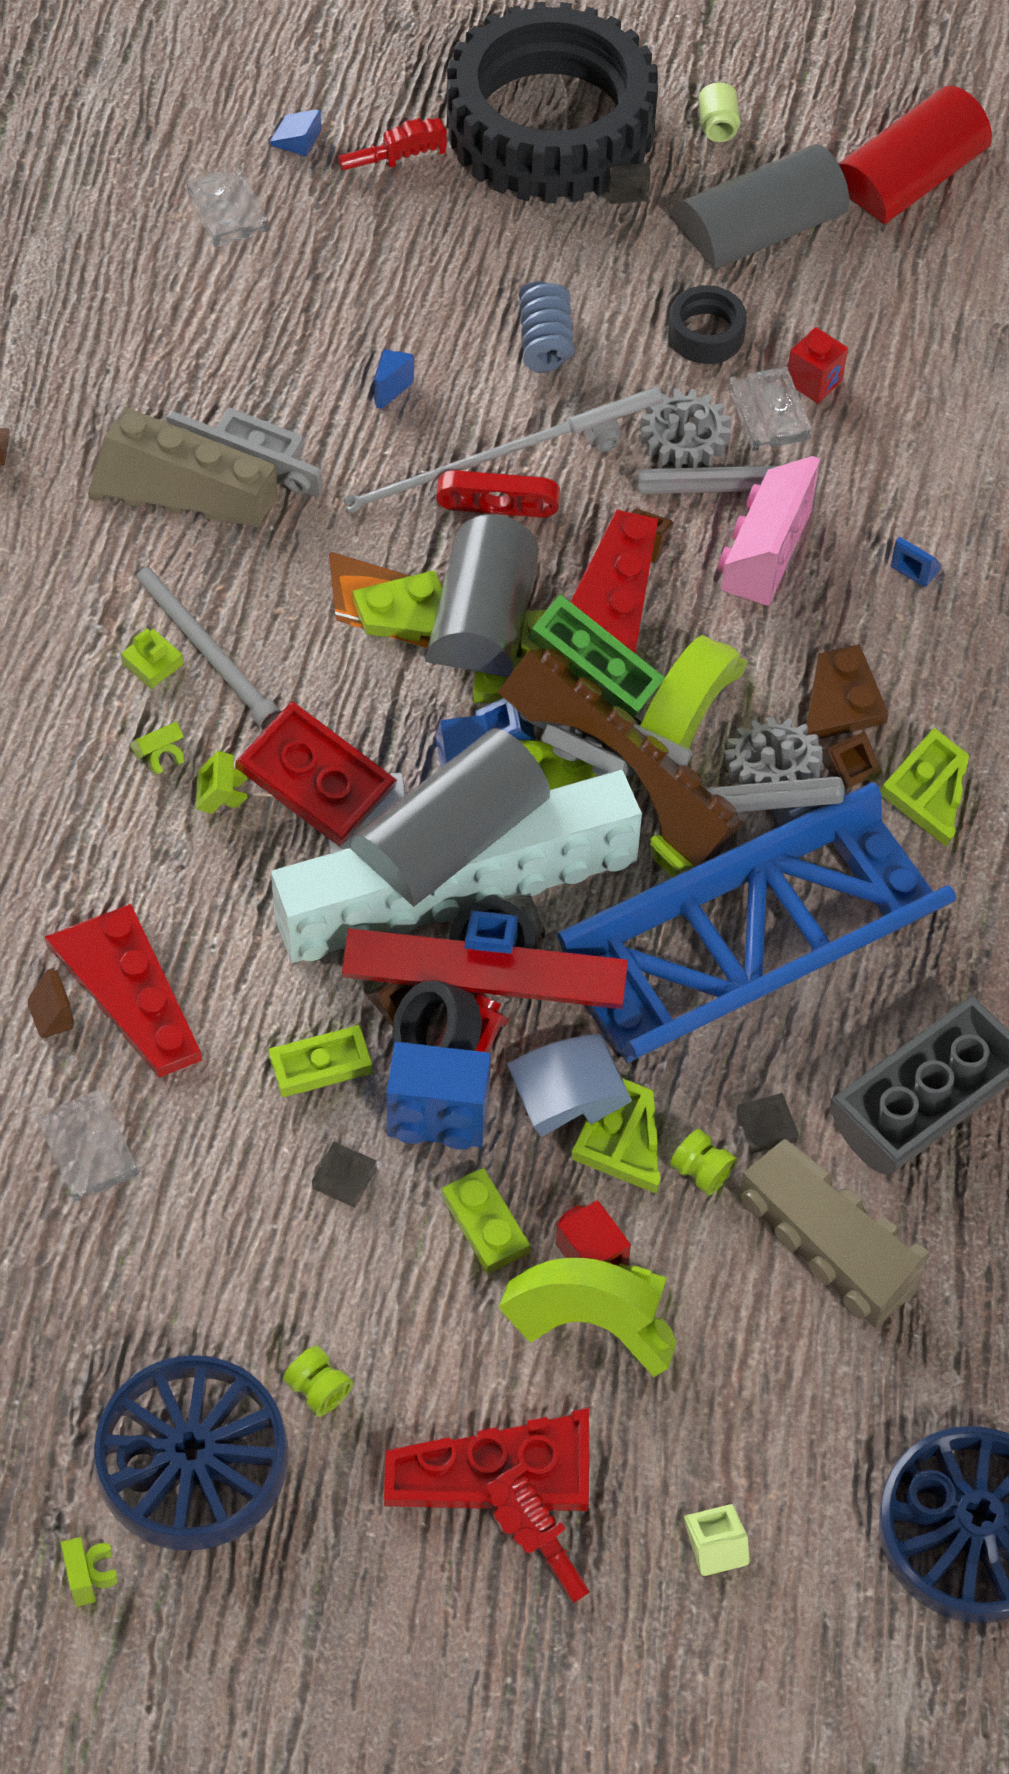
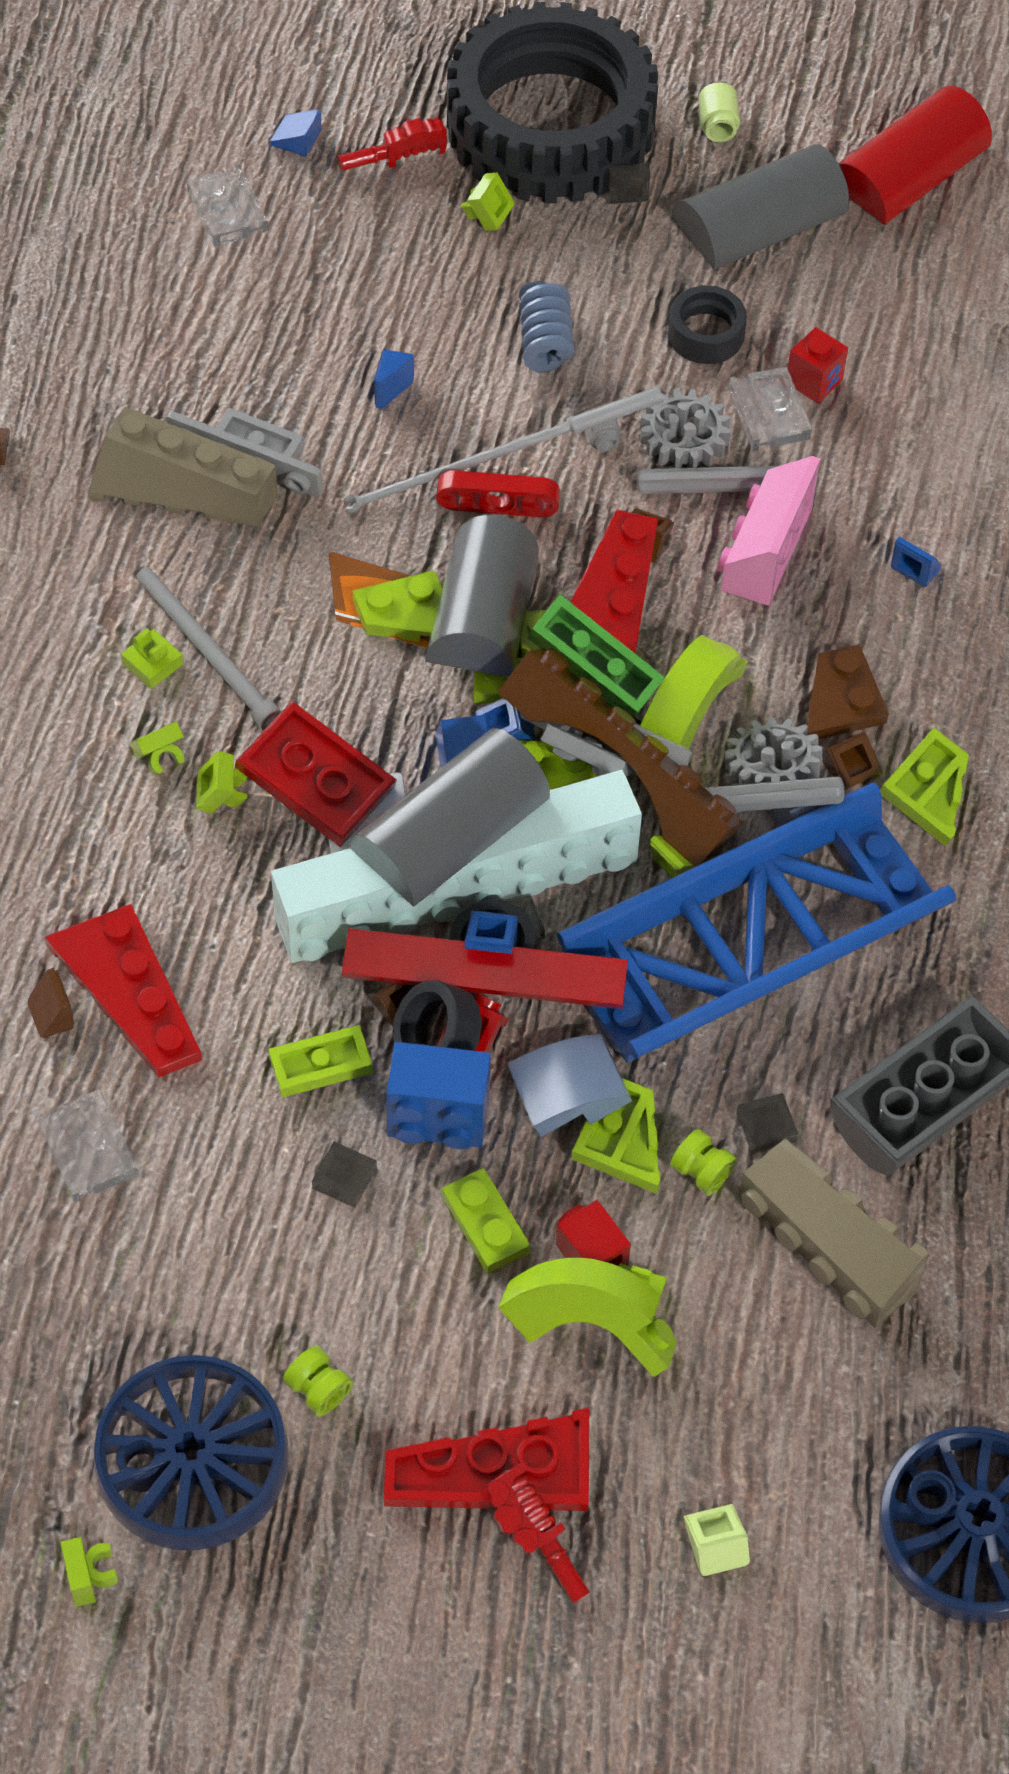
(489, 202): none -> lime tile

